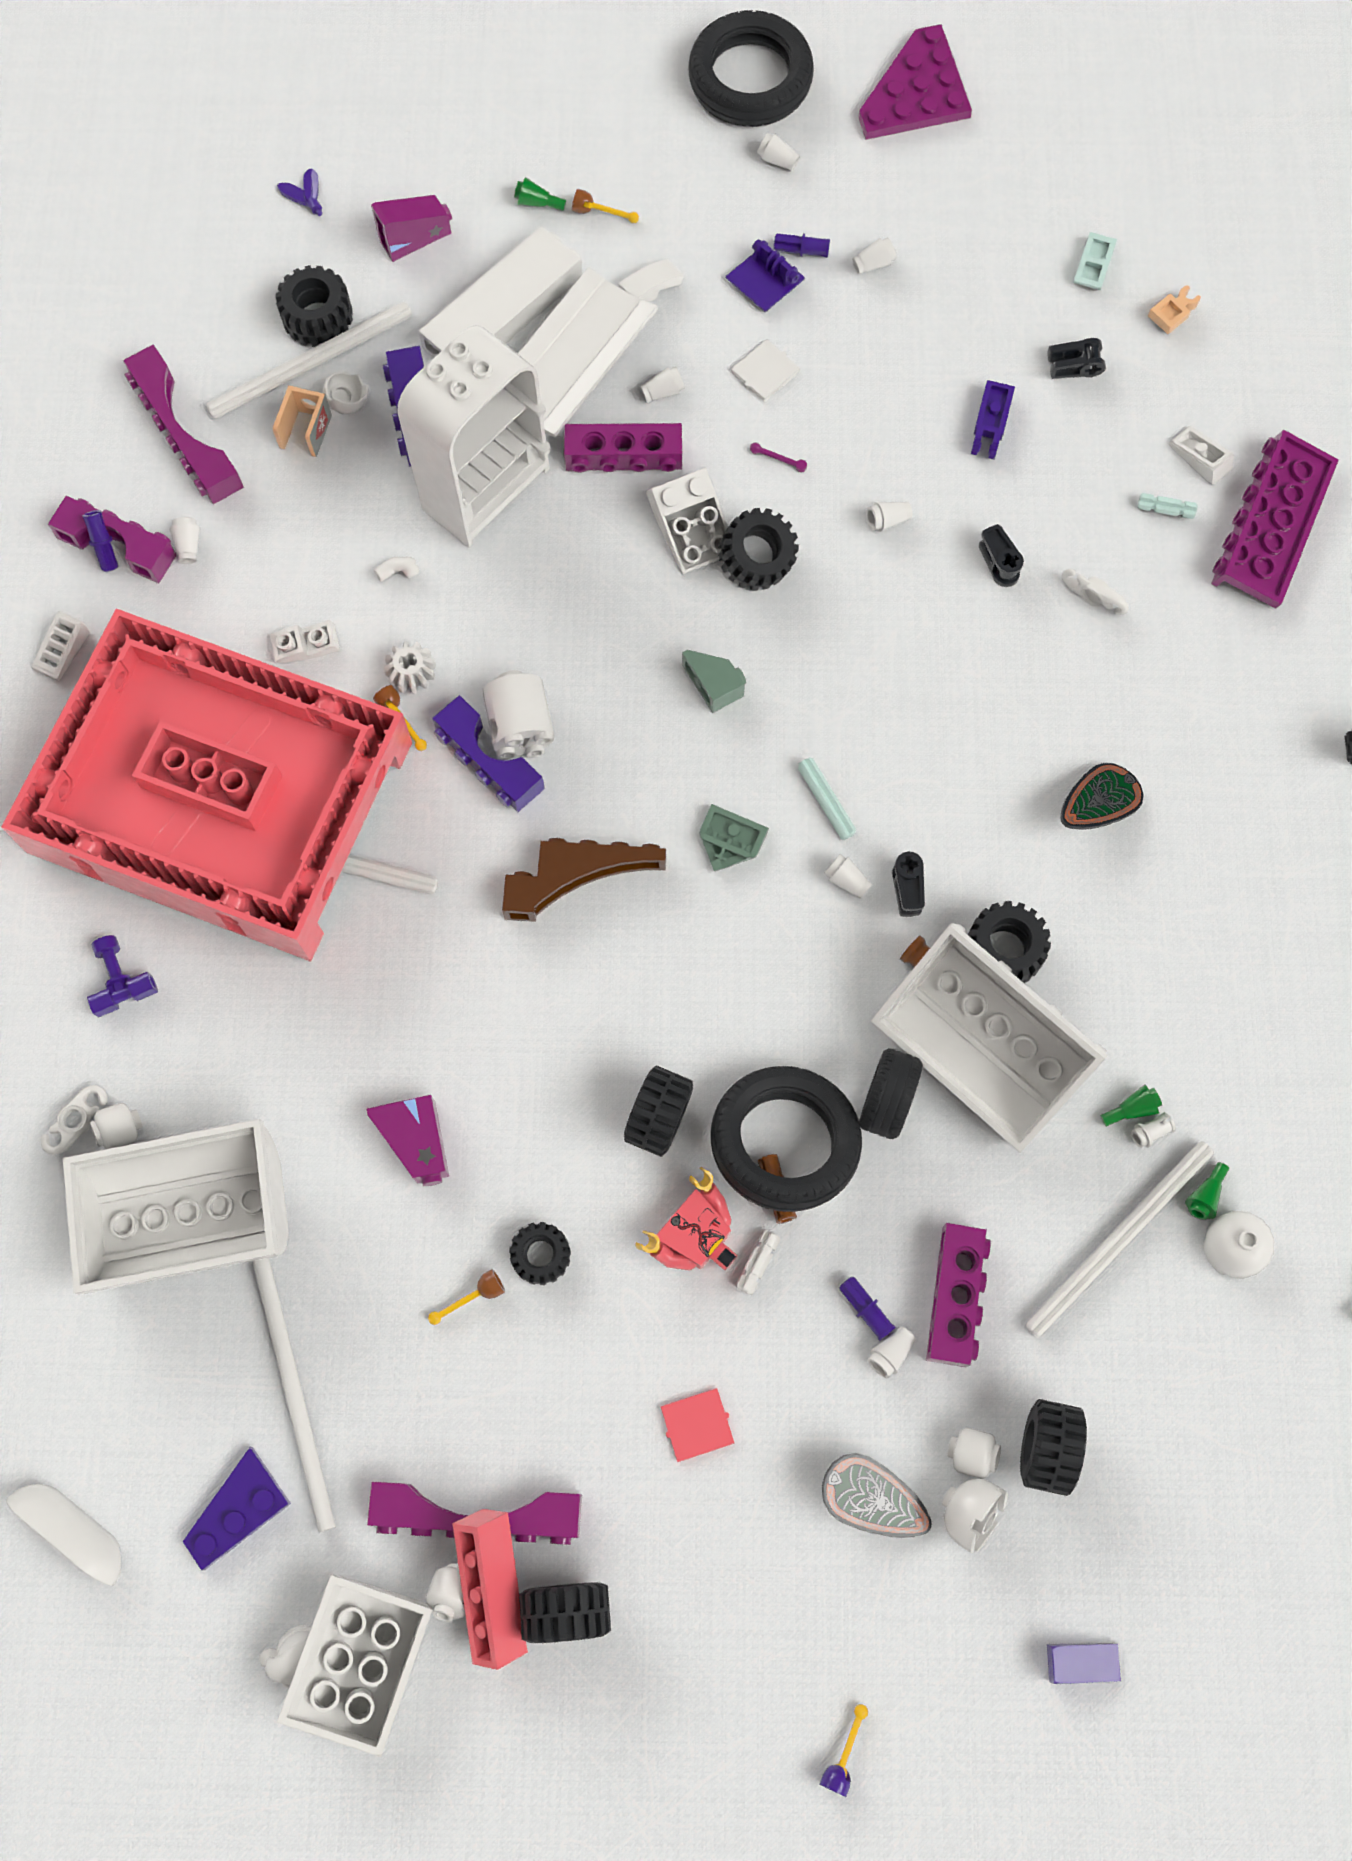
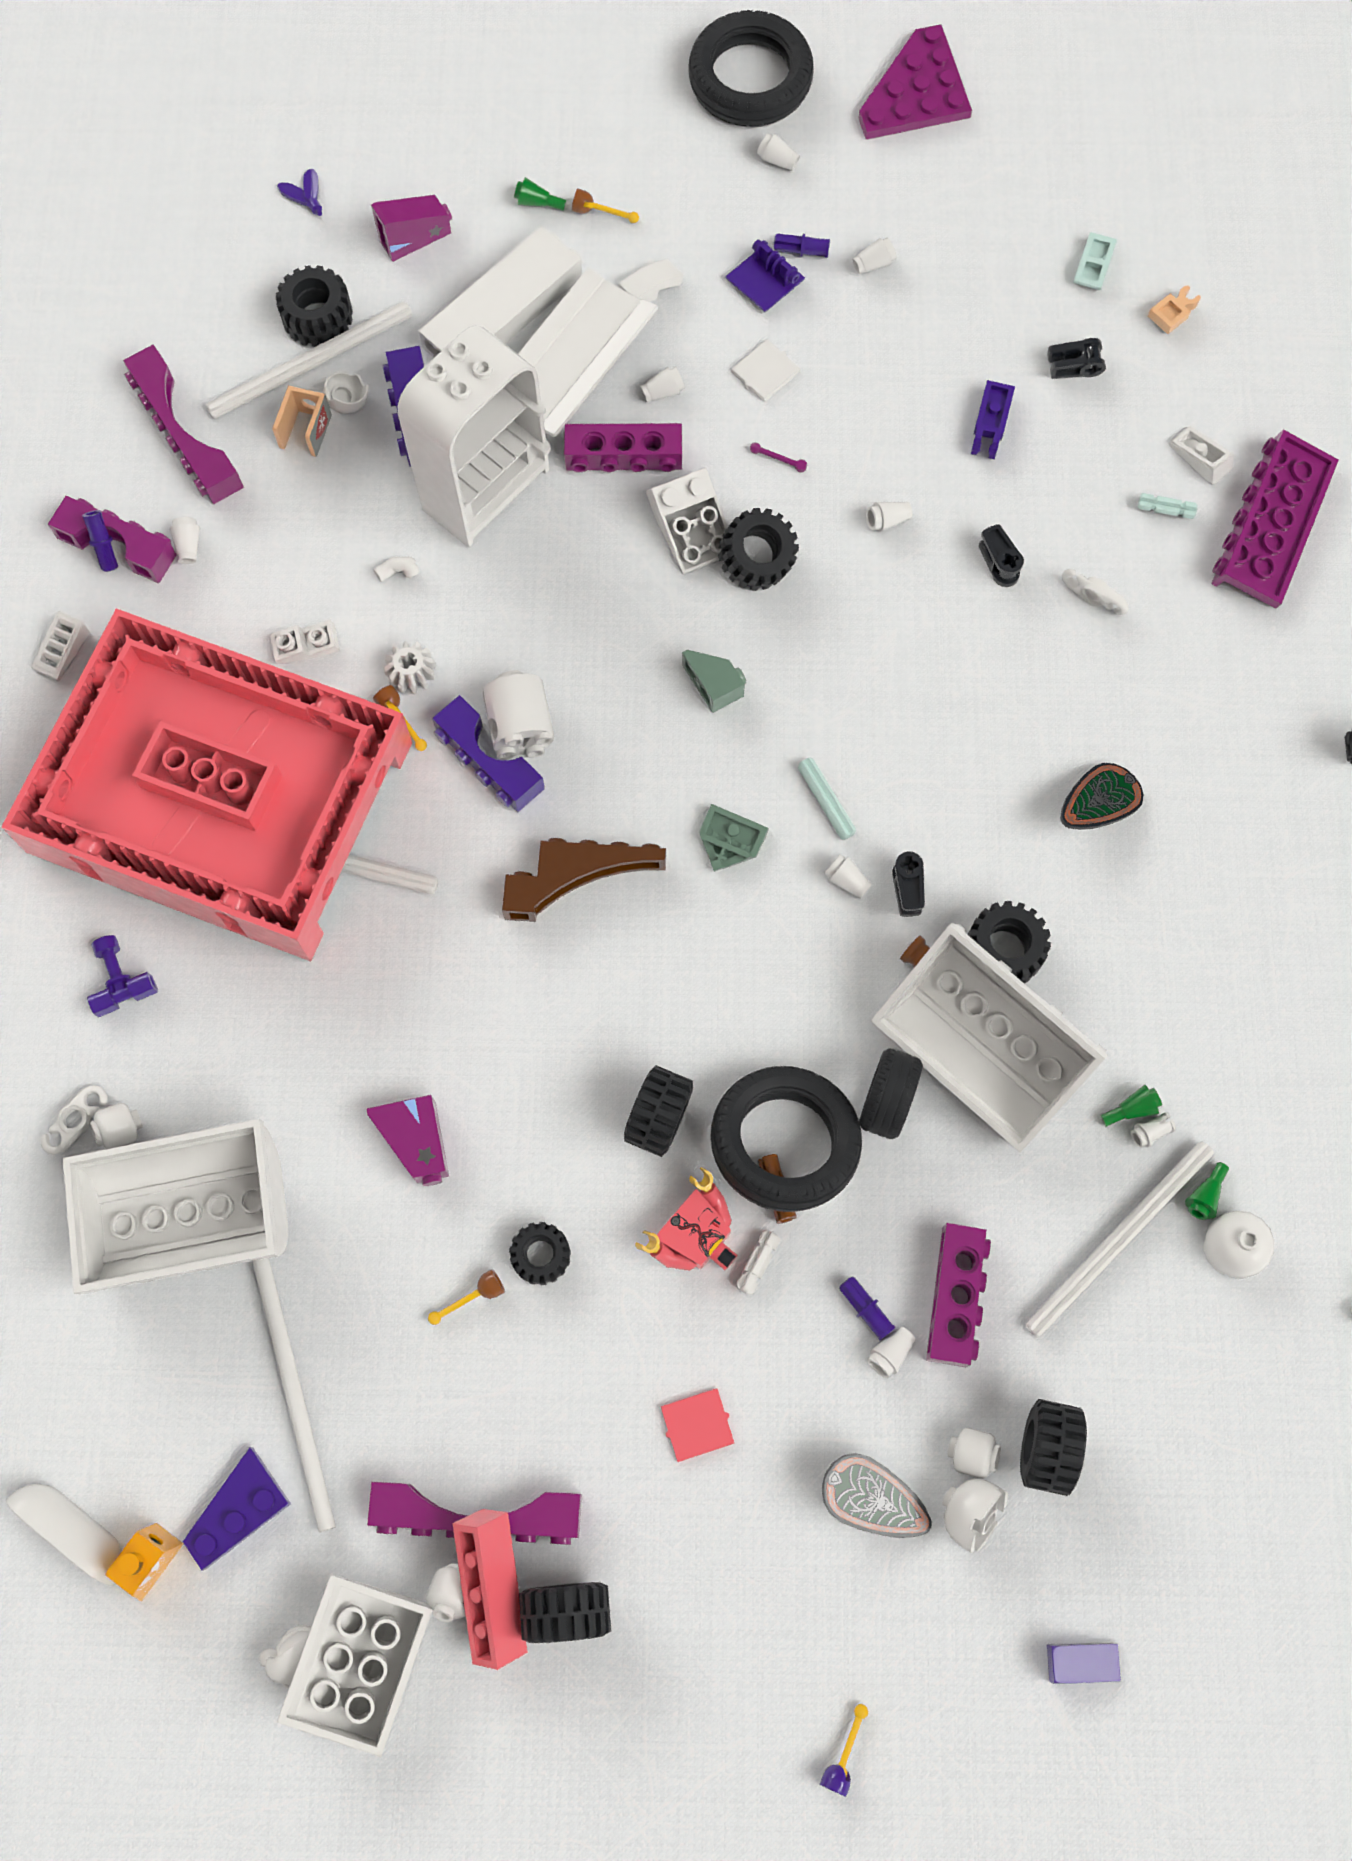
(144, 1560): none -> light orange torso

